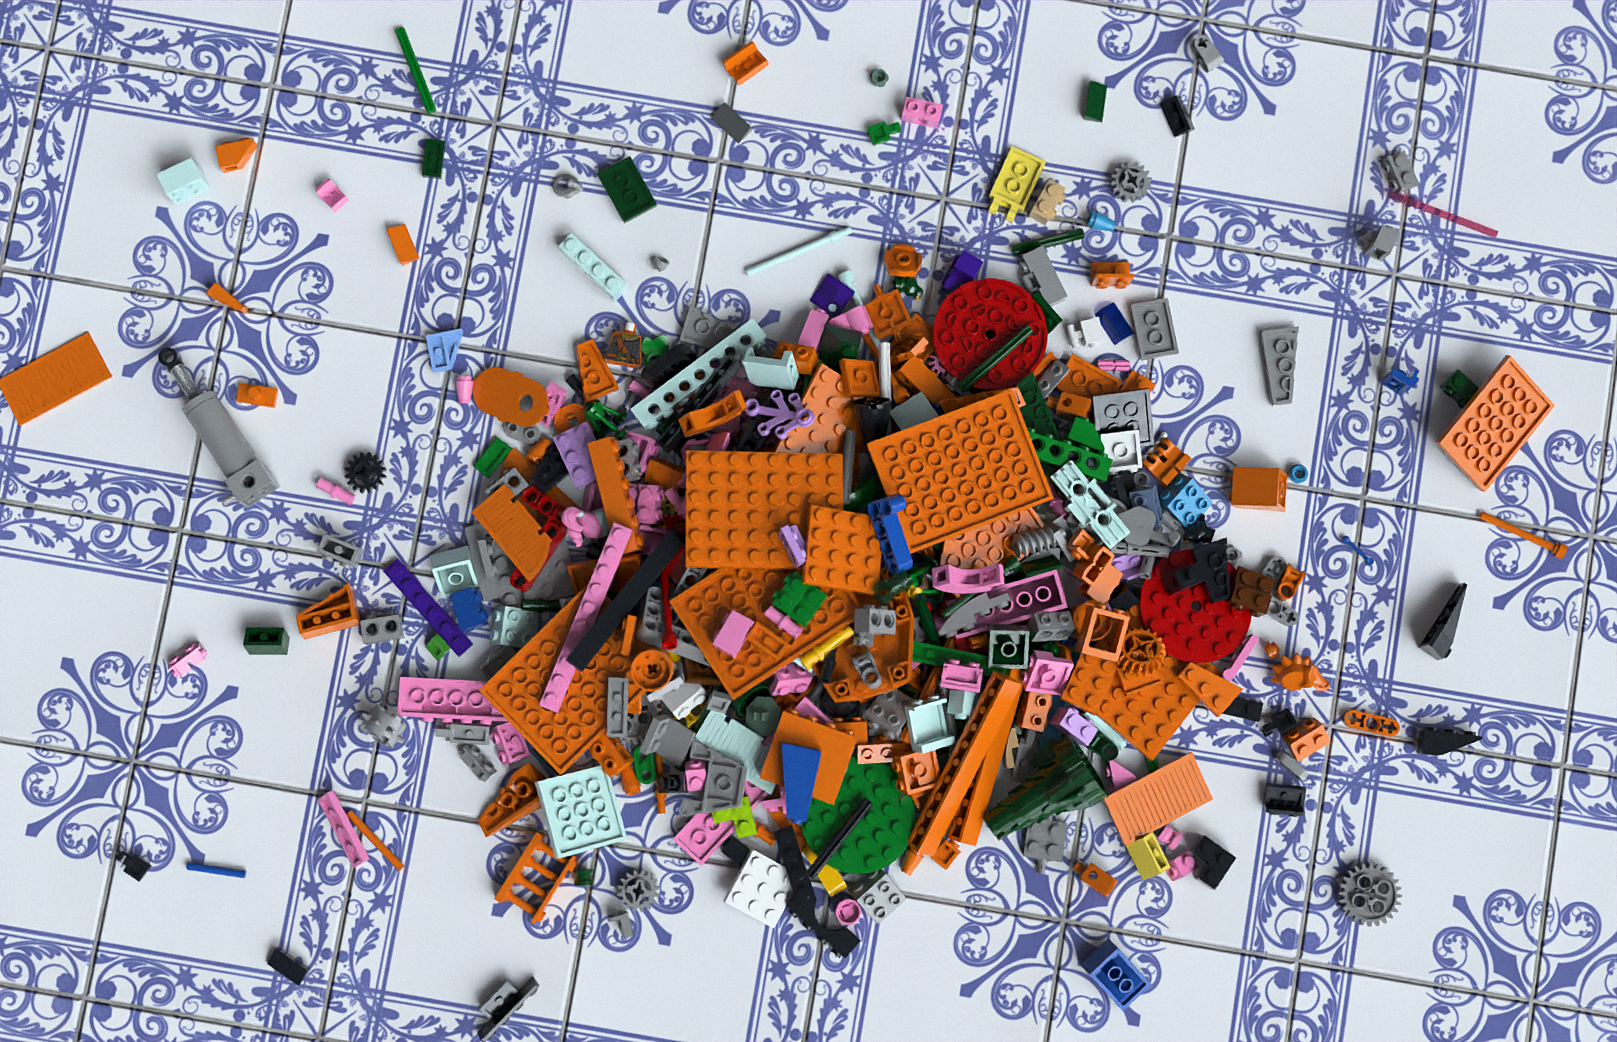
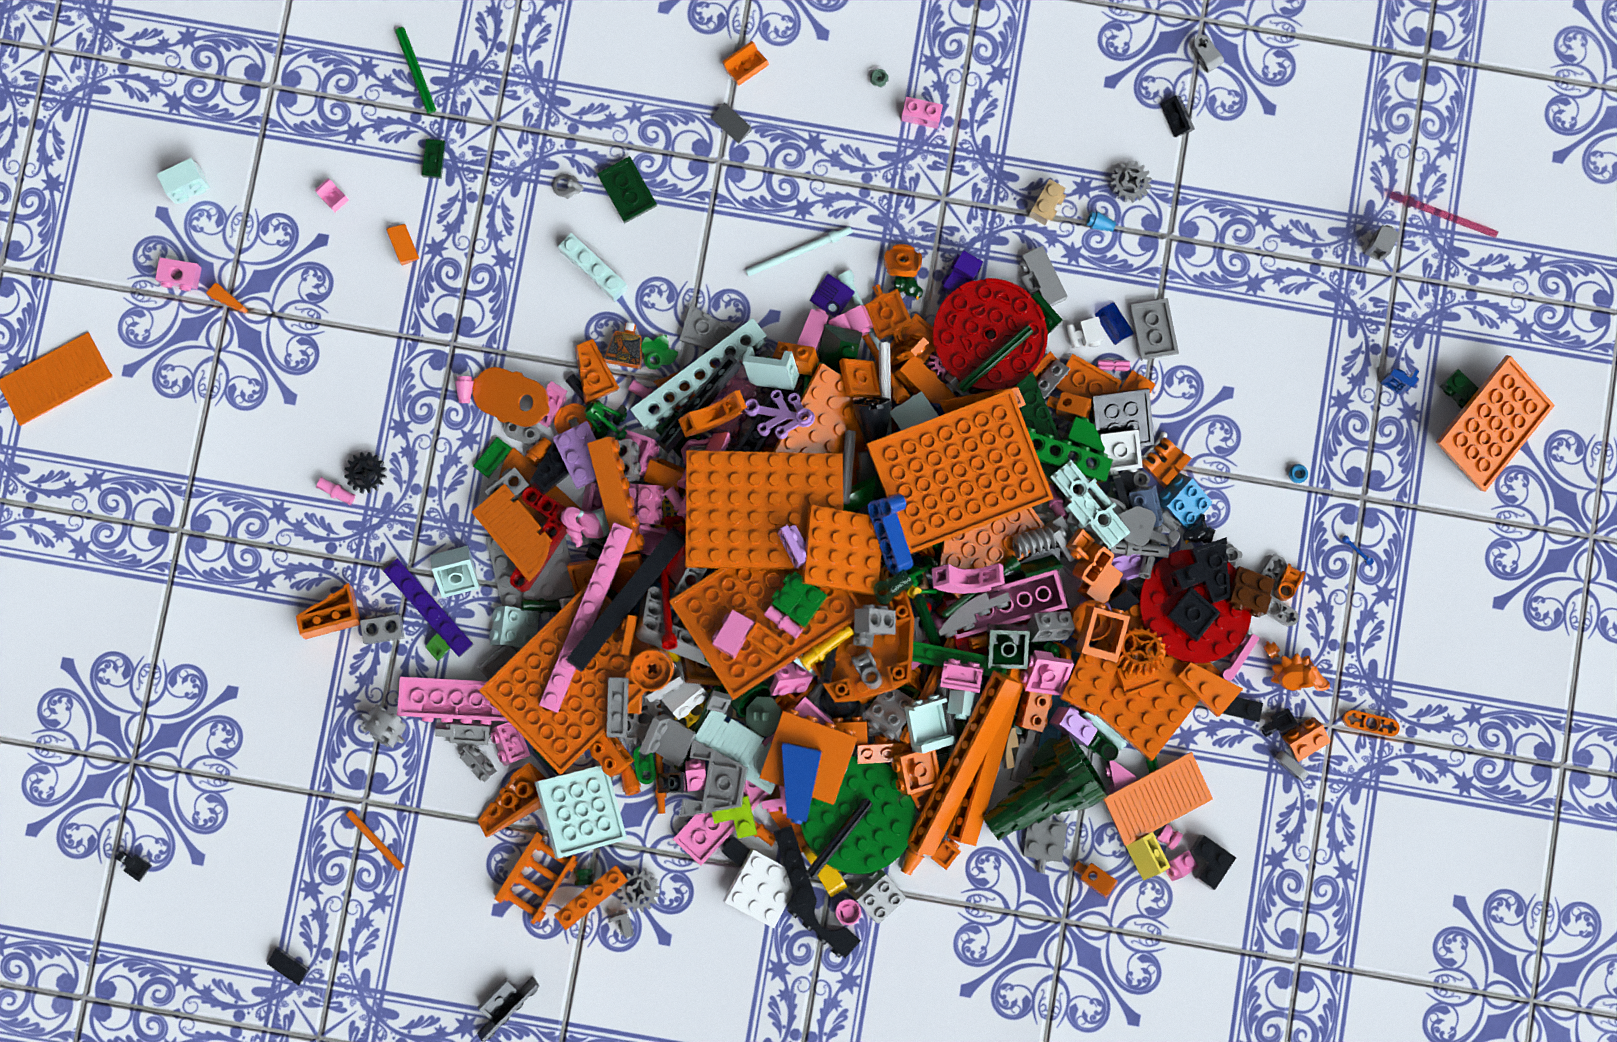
(168, 268): none -> bright pink brick
(180, 663): bright pink hinge -> none
(216, 870): blue bar -> none
(222, 438): light grey piece -> none
(236, 154): orange slope -> none
(257, 395): orange tile -> none
(266, 641): dark green brick -> none
(336, 549): light grey brick -> none
(343, 829): bright pink plate -> none
(443, 349): light blue wing -> none
(469, 609): blue brick -> none
(482, 561): light grey bracket -> none
(591, 897): none -> orange plate
(660, 262): light grey hinge -> none
(668, 365): black beam -> none
(881, 133): green plate -> none
(1015, 182): light yellow tile -> none
(1047, 242): dark green axle -> none
(1095, 102): dark green slope -> none
(1110, 274): orange bracket -> none
(1115, 974): blue slope -> none
(1193, 614): none -> black plate
(1258, 488): orange slope -> none
(1279, 356): light grey wing -> none
(1284, 799): black bracket -> none
(1365, 911): light grey gear -> none
(1400, 172): light grey bracket -> none
(1440, 743): black slope -> none
(1442, 633): black wedge -> none
(1559, 550): orange piece -> none

